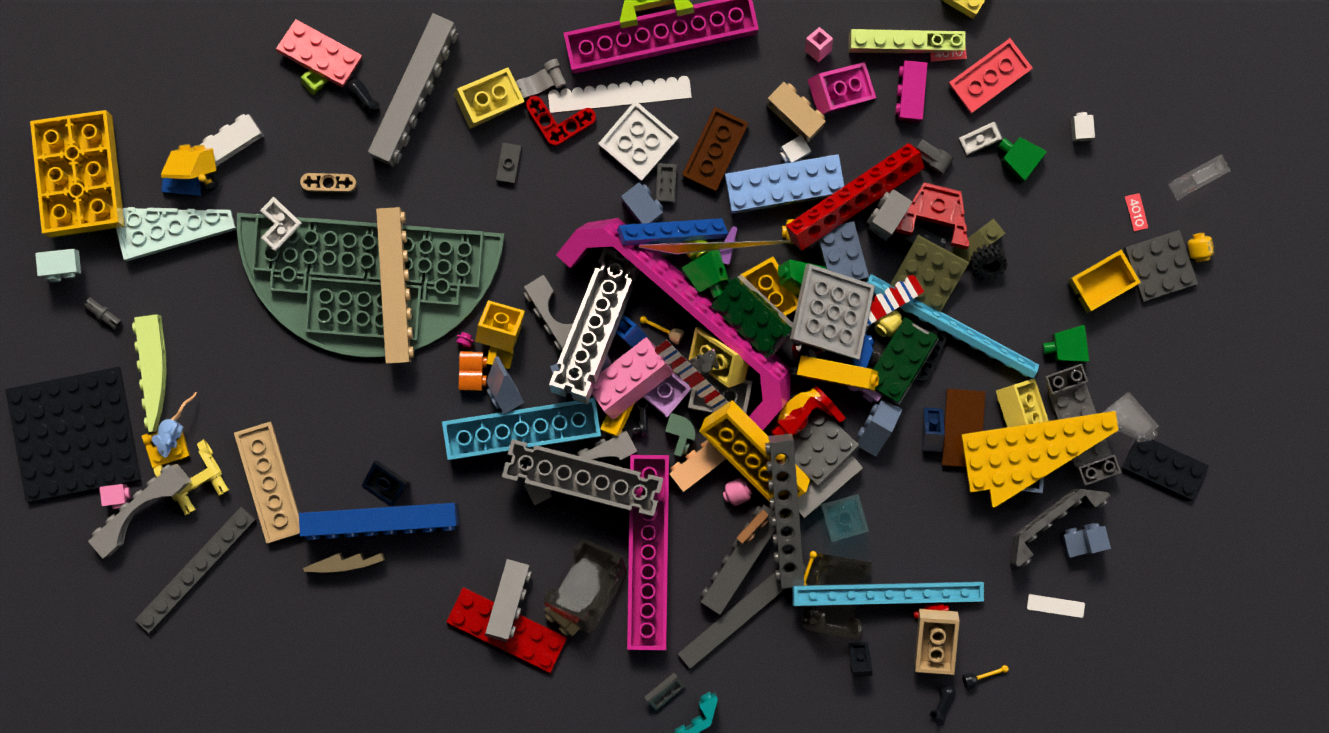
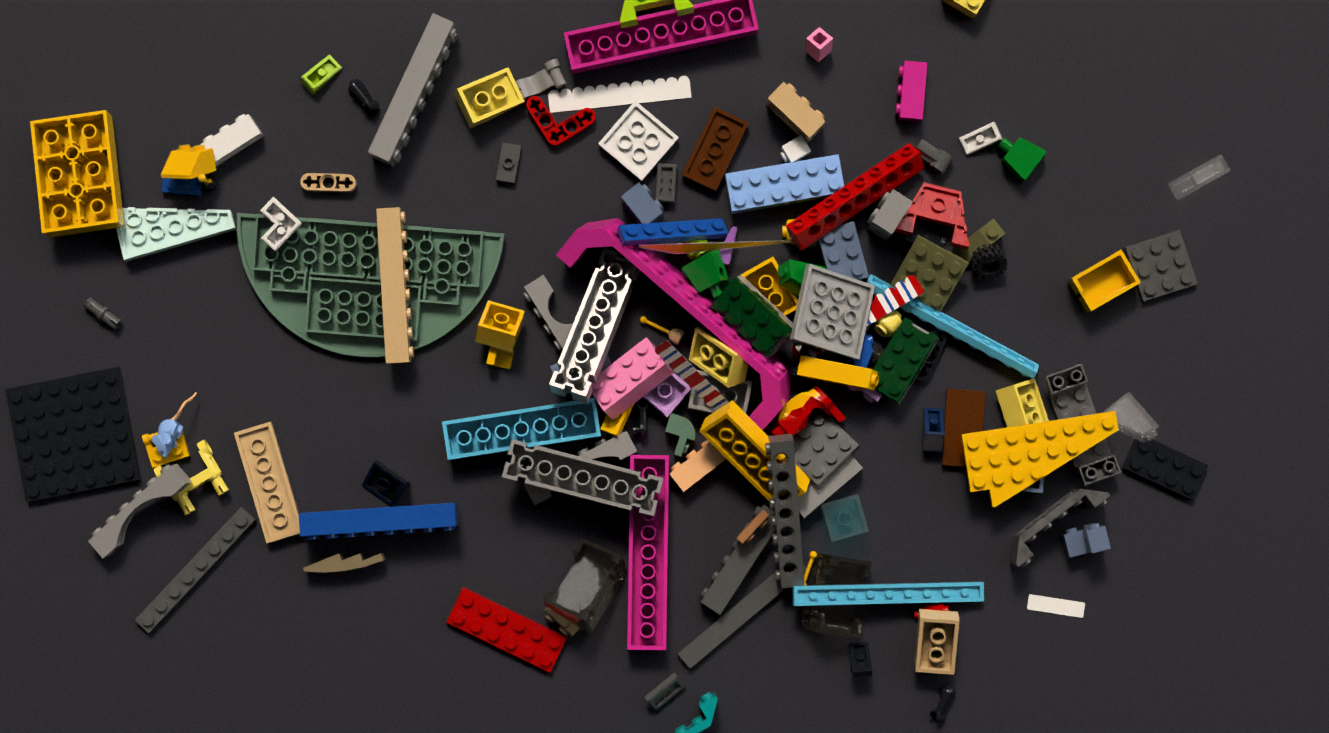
(58, 264): light aqua brick -> none
(115, 495): bright pink brick -> none
(152, 365): yellowish green slope -> none
(319, 53): coral plate -> none
(465, 339): dark pink plate -> none
(471, 371): orange brick -> none
(502, 388): sand blue slope -> none
(507, 599): light grey brick -> none
(630, 332): blue slope -> none
(705, 362): dark grey animal -> none
(738, 491): bright pink head -> none
(841, 88): dark pink slope -> none
(878, 426): sand blue brick -> none
(905, 41): yellowish green slope -> none
(942, 56): coral sticker -> none
(970, 680): hinge -> none
(990, 75): coral plate -> none
(1068, 345): green torso -> none
(1082, 127): white brick -> none
(1136, 212): coral sticker -> none
(1200, 247): yellow head -> none

